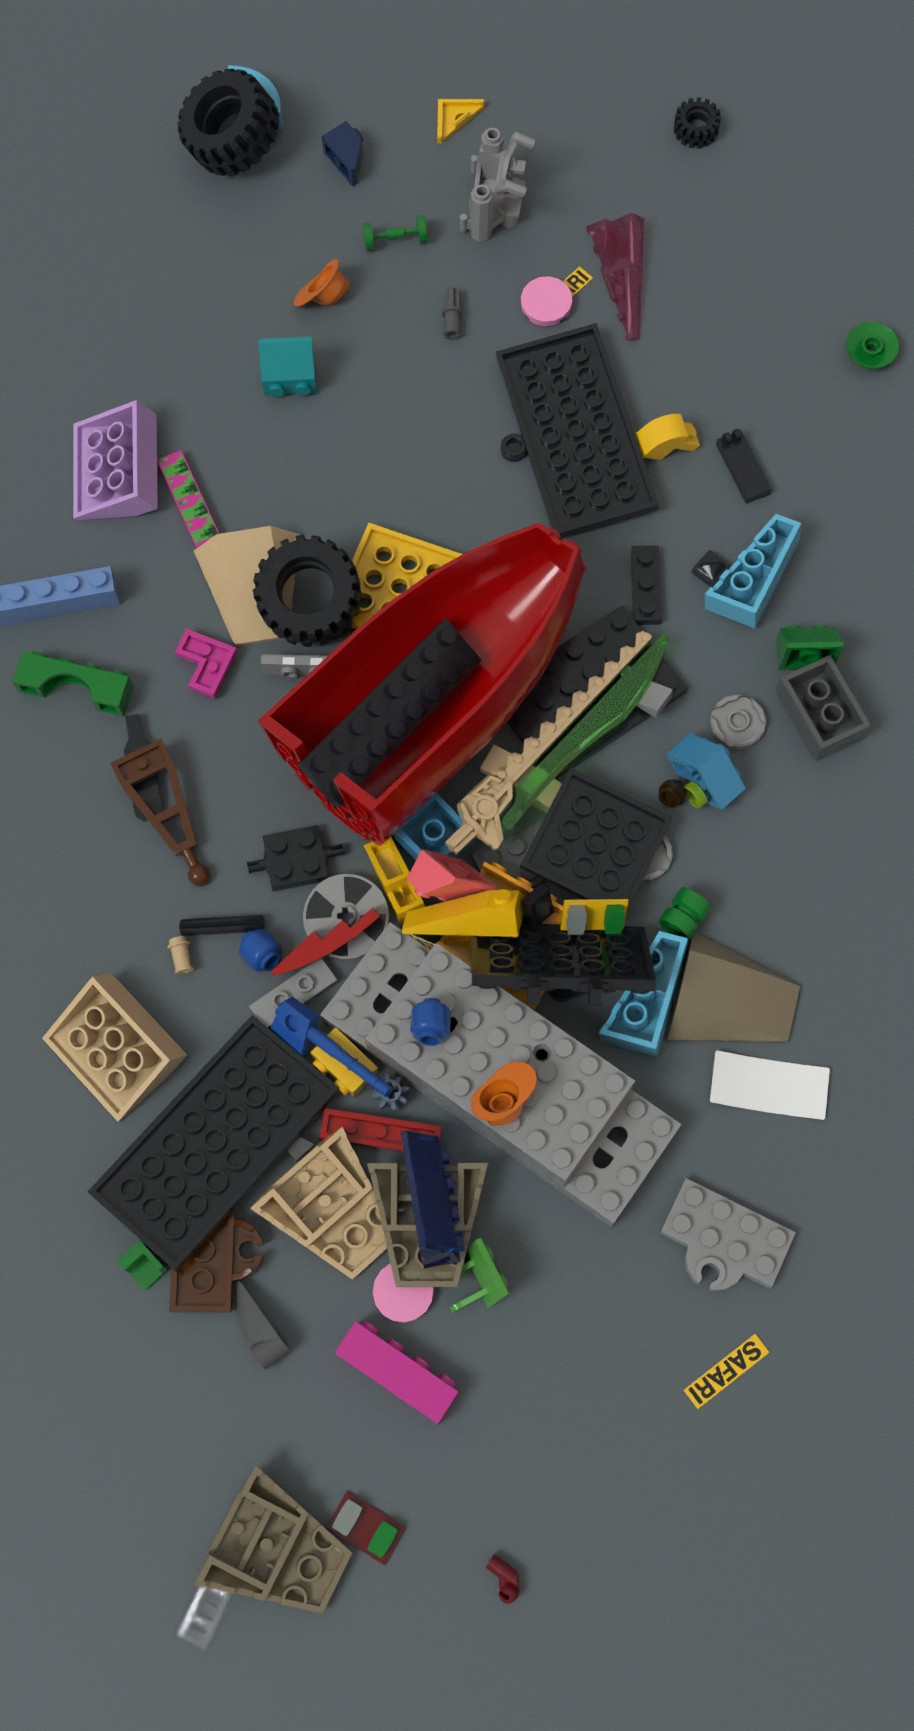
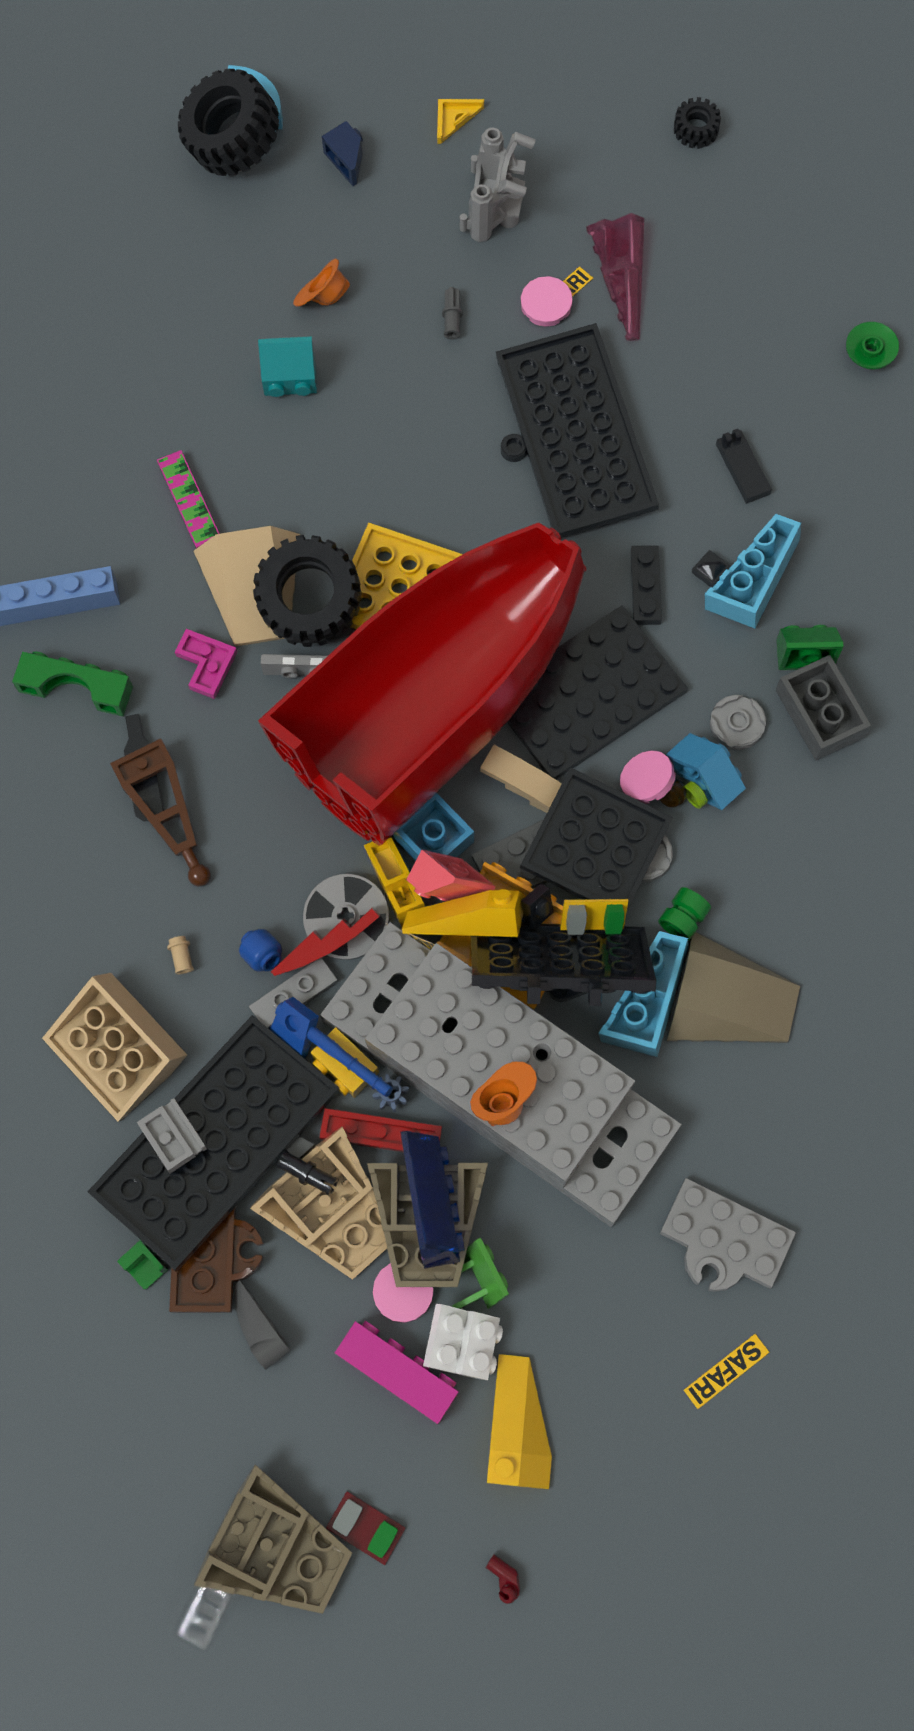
(115, 463): lavender slope -> none
(171, 1135): none -> light grey plate
(221, 925): black axle -> none
(295, 858): black plate -> none
(307, 1173): none -> black pin
(391, 710): black plate -> none
(393, 233): green wheel -> none
(430, 1022): blue head -> none
(463, 1342): none -> white plate
(493, 795): piece -> none
(518, 1434): none -> yellow wedge
(648, 776): none -> bright pink tile
(655, 699): light grey slope -> none
(665, 435): yellow brick -> none
(769, 1085): white sticker -> none

